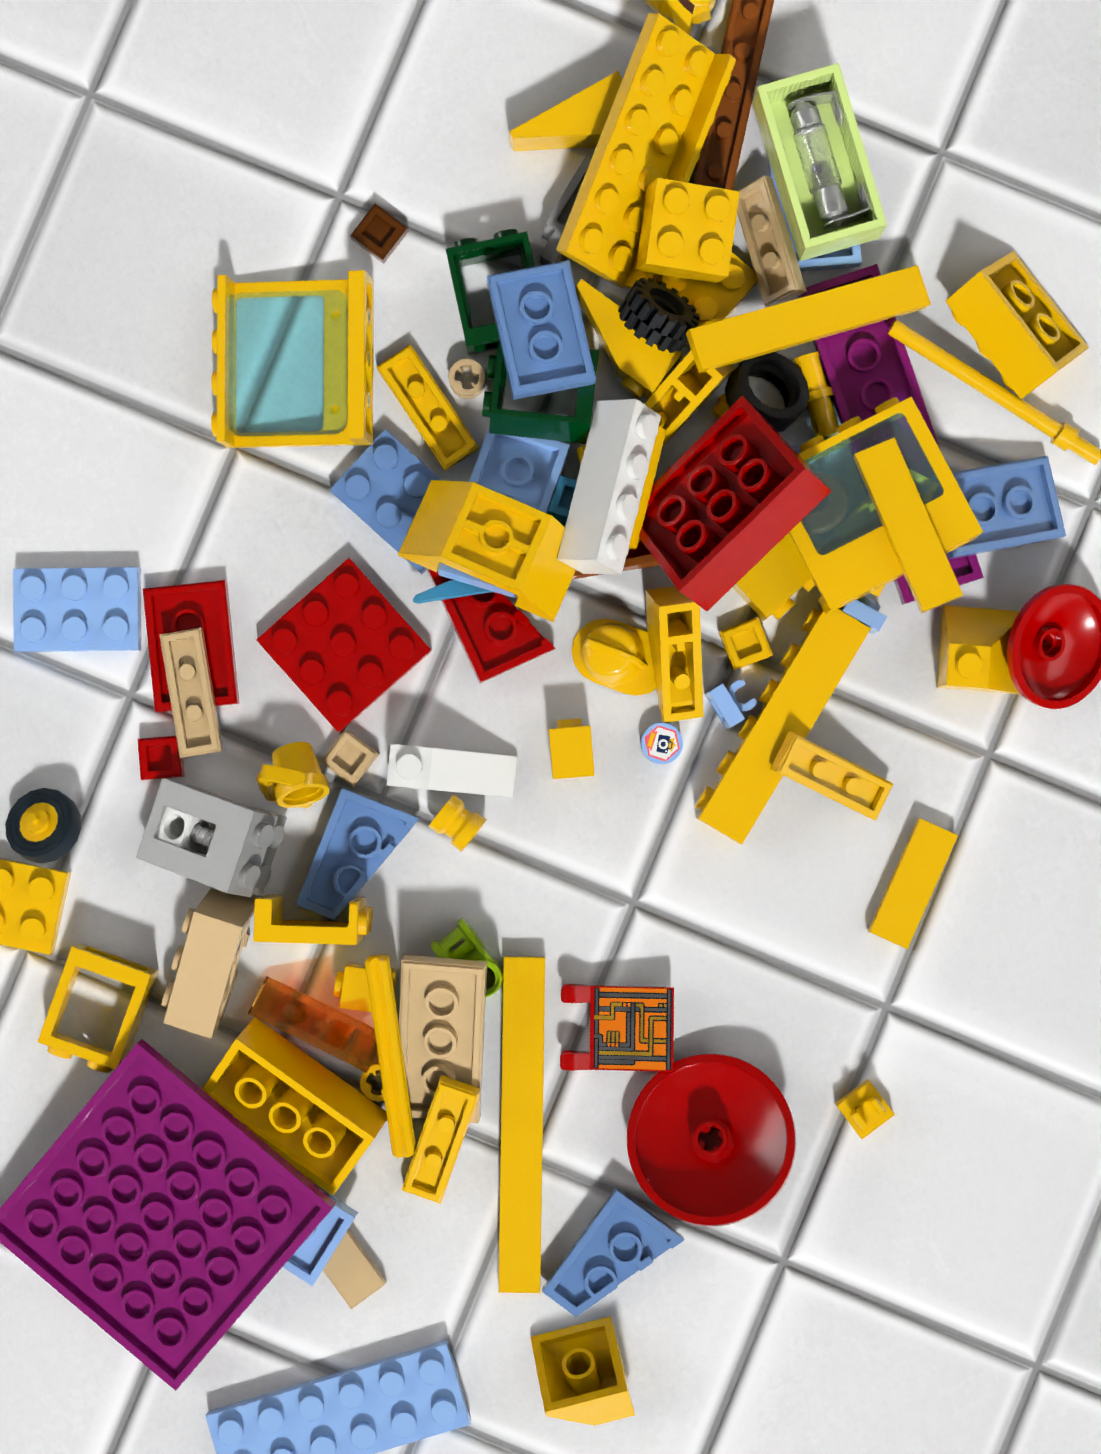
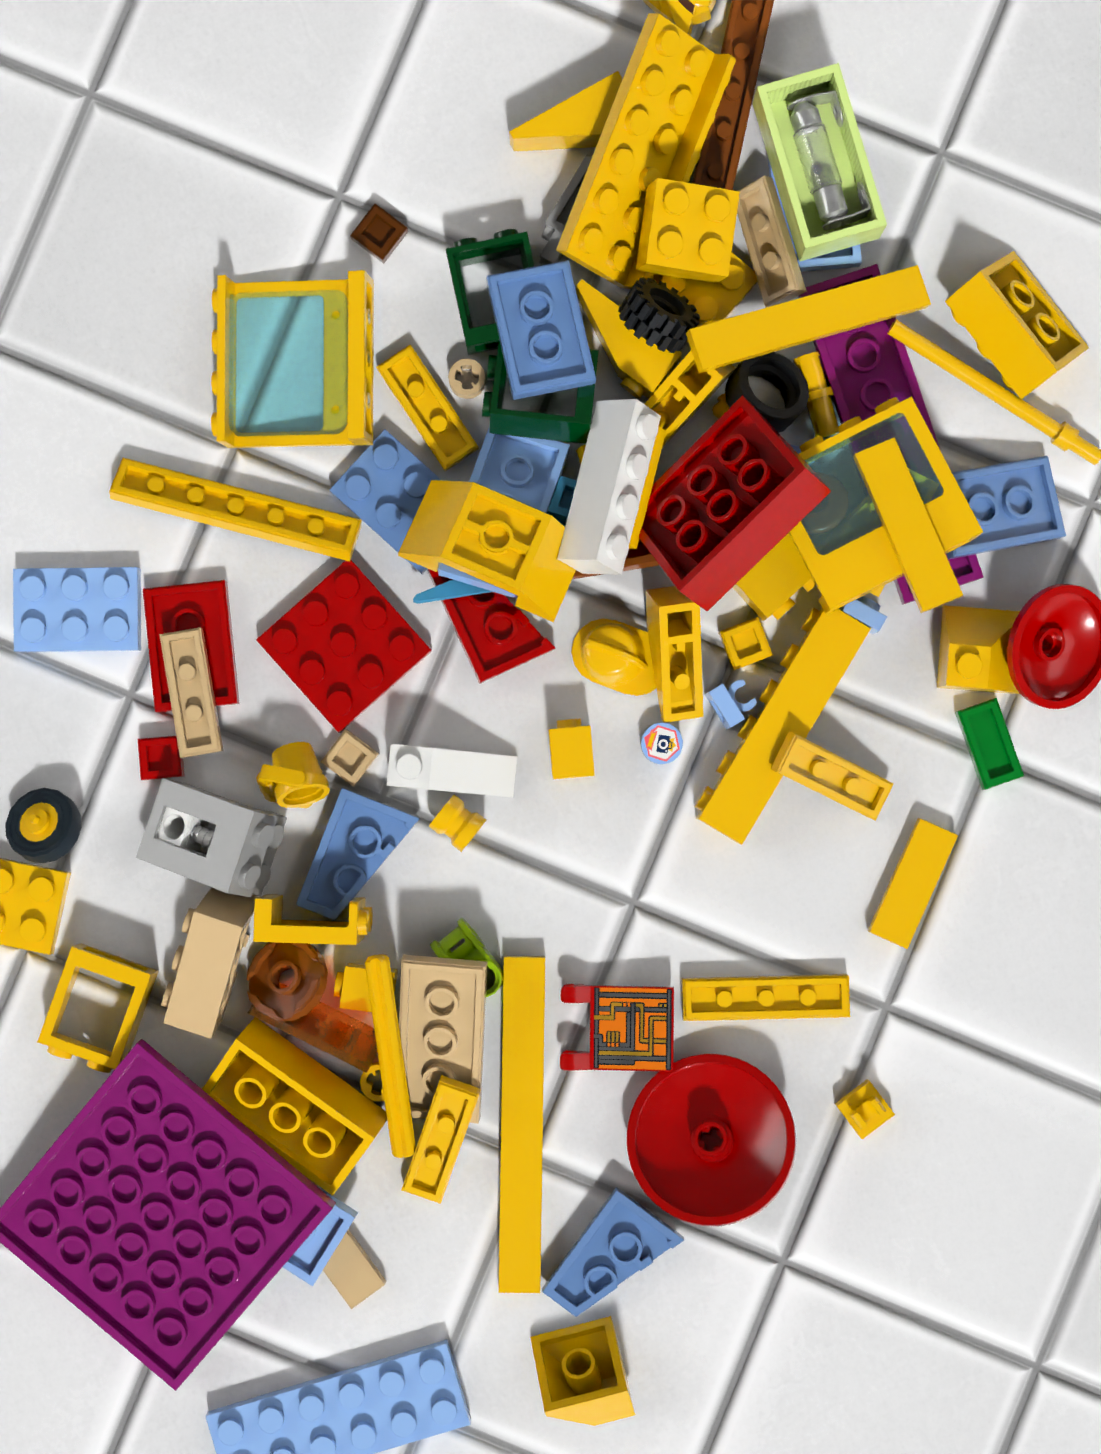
(235, 509): none -> yellow tile
(301, 994): none -> dark orange tile
(765, 997): none -> yellow tile
(989, 744): none -> green tile

